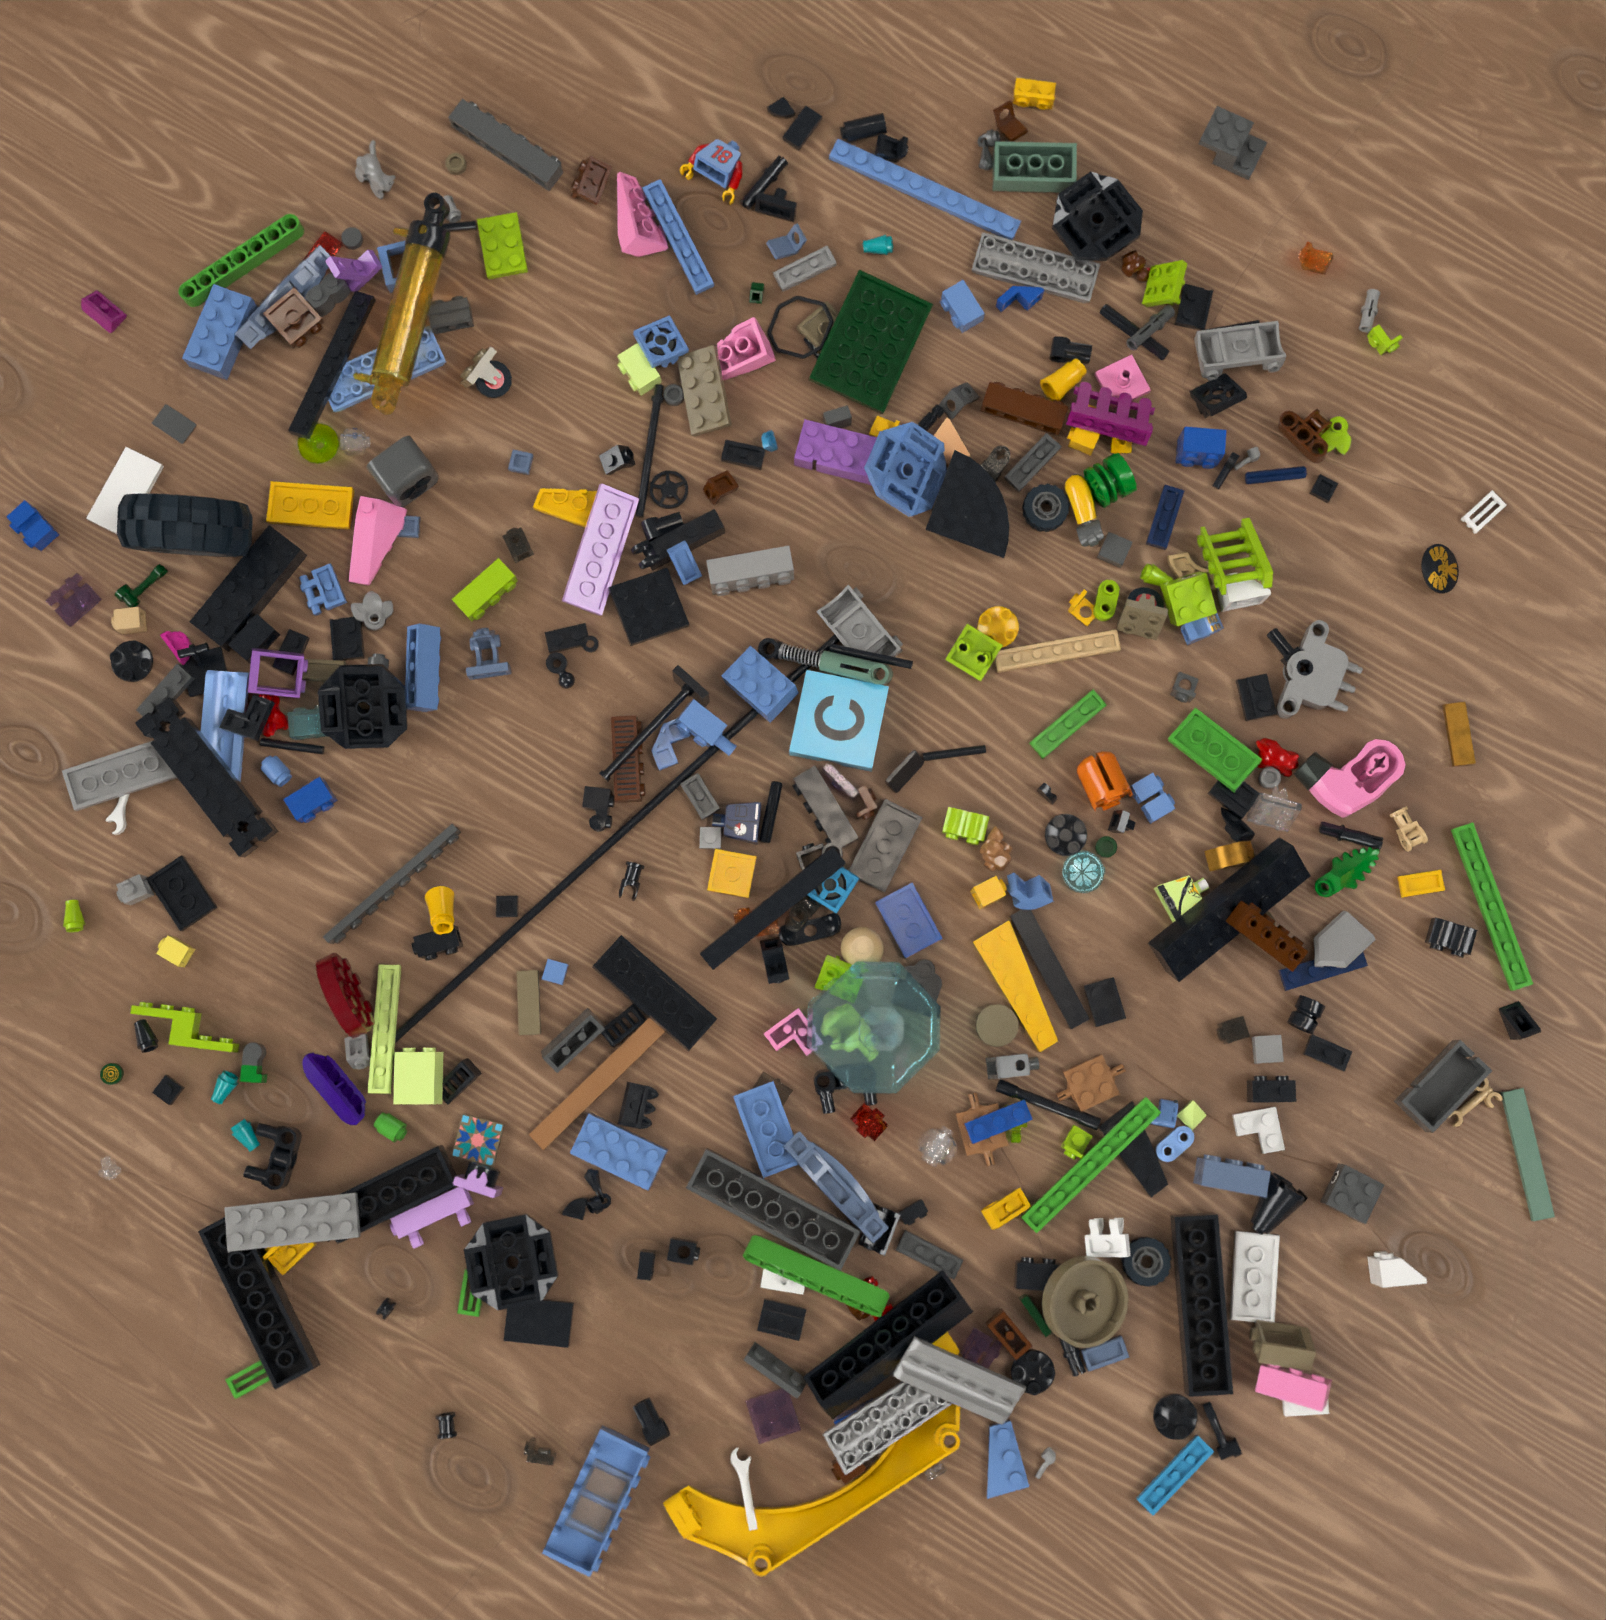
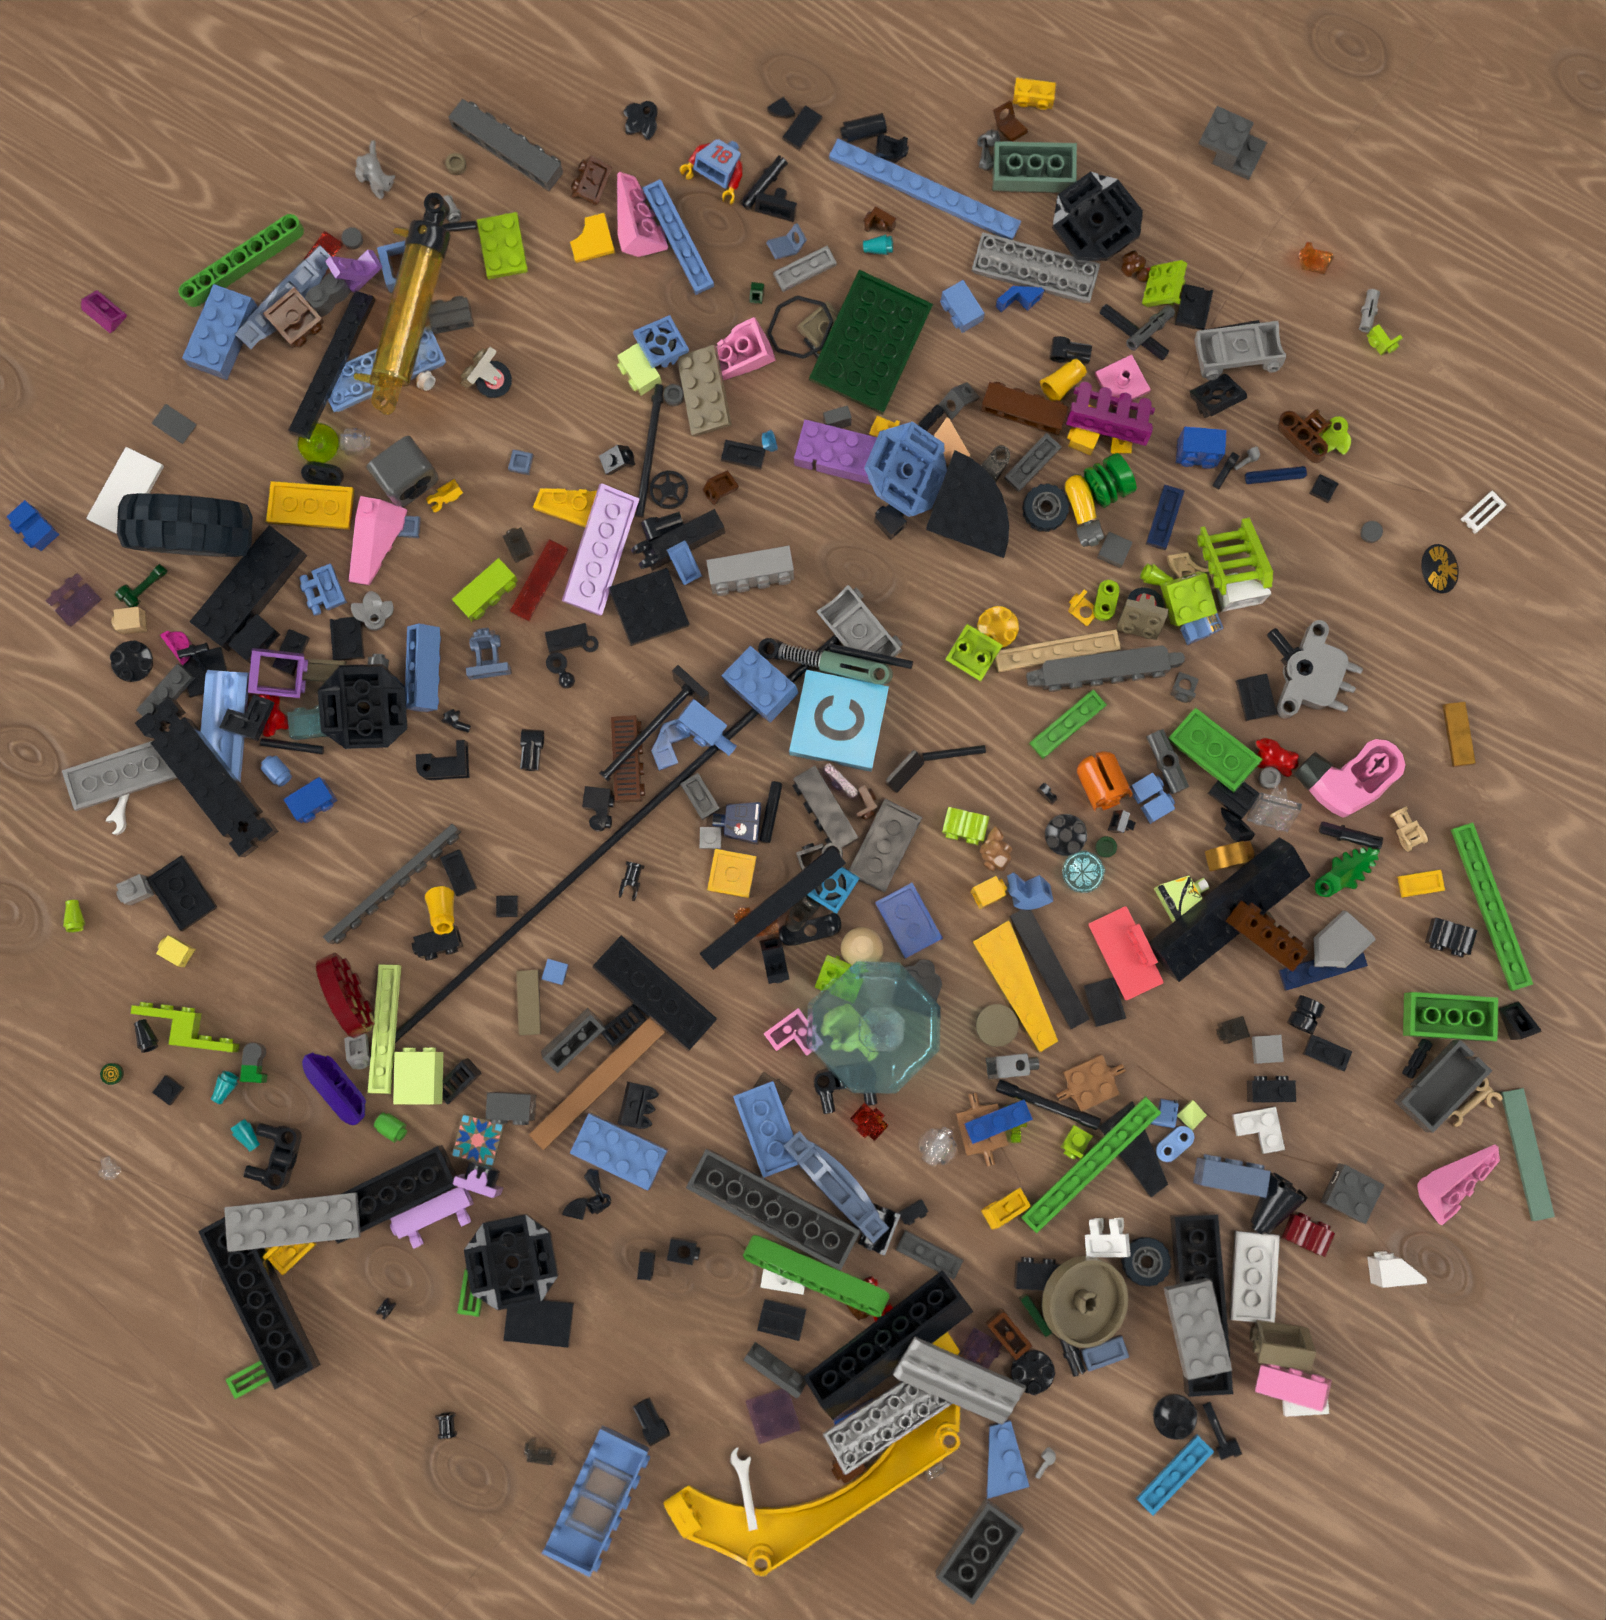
(323, 474): none -> black plate
(425, 380): none -> white plate
(445, 767): none -> black piece
(446, 493): none -> yellow plate
(452, 717): none -> black plate
(458, 873): none -> black plate
(510, 1106): none -> dark grey brick
(531, 743): none -> black piece
(539, 580): none -> clear red plate
(594, 240): none -> yellow tile
(639, 121): none -> black plate
(881, 218): none -> reddish brown bracket
(890, 520): none -> black brick
(979, 1551): none -> dark grey brick
(1104, 667): none -> dark grey hinge
(1126, 953): none -> coral bracket
(1161, 748): none -> dark grey piece
(1197, 1328): none -> light grey brick
(1308, 1235): none -> dark red brick
(1371, 531): none -> dark grey tile
(1417, 1058): none -> black axle
(1448, 1185): none -> bright pink wedge
(1450, 1016): none -> bright green brick

